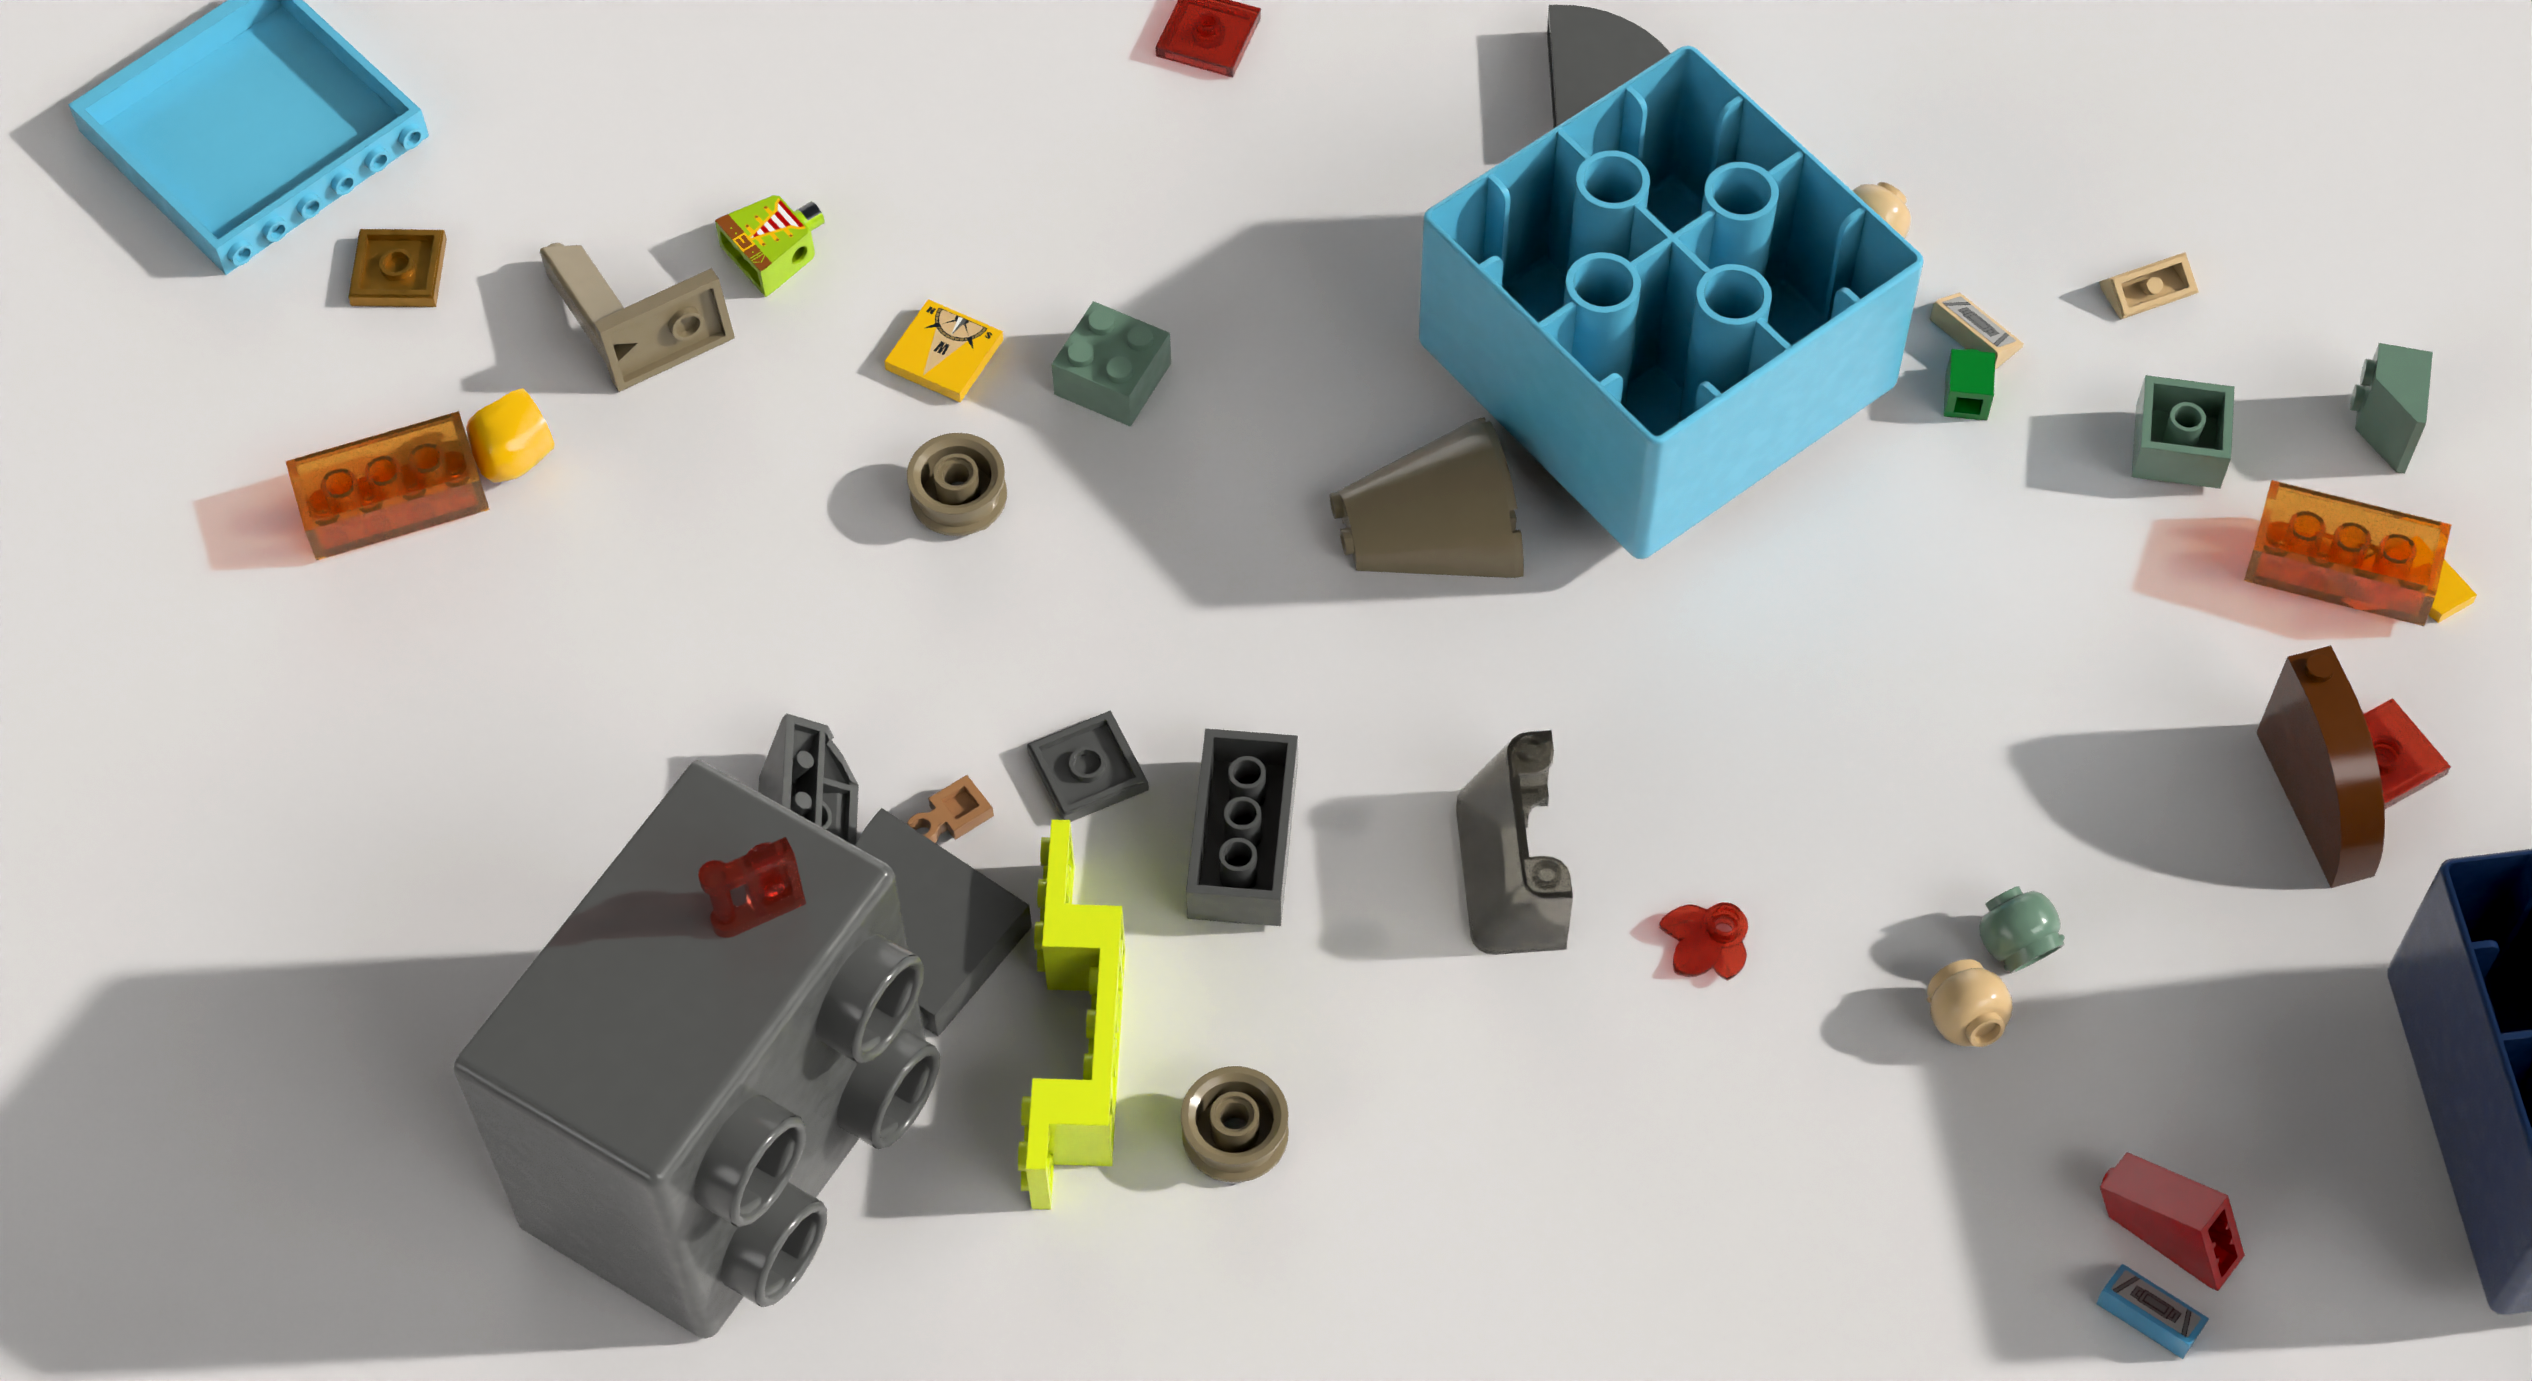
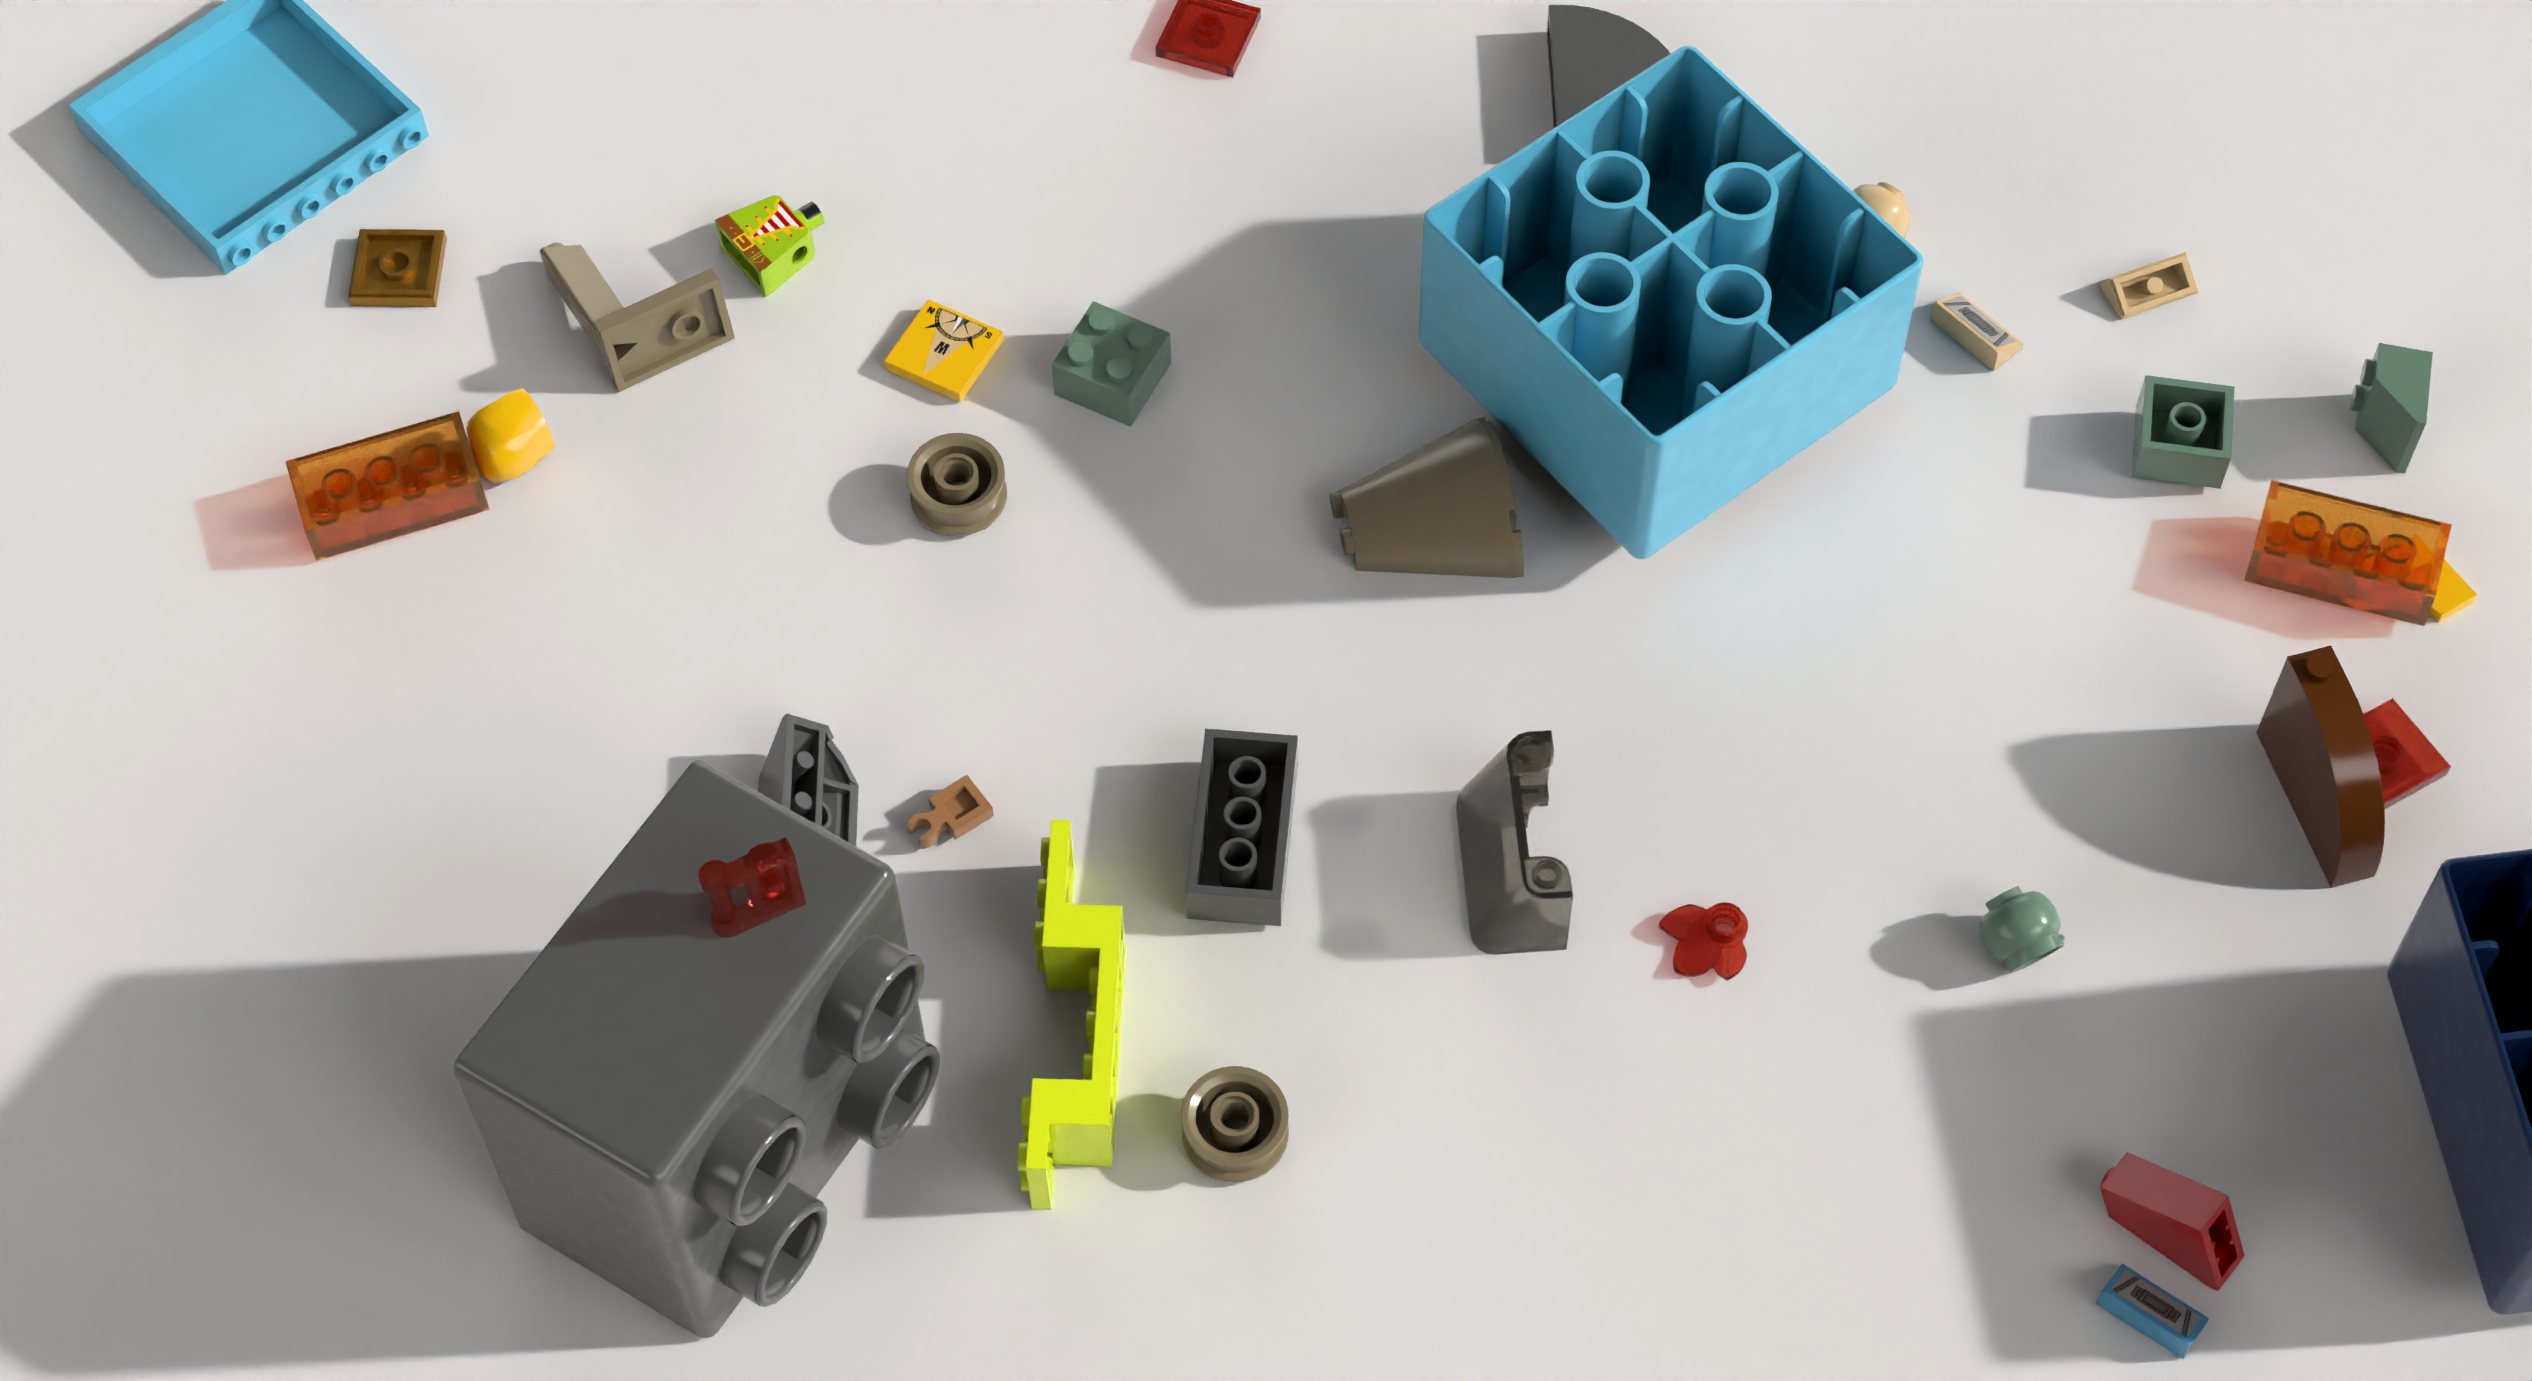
(950, 914): dark grey brick -> none
(1087, 767): dark grey tile -> none
(1969, 384): green brick -> none
(1969, 1004): tan piece -> none

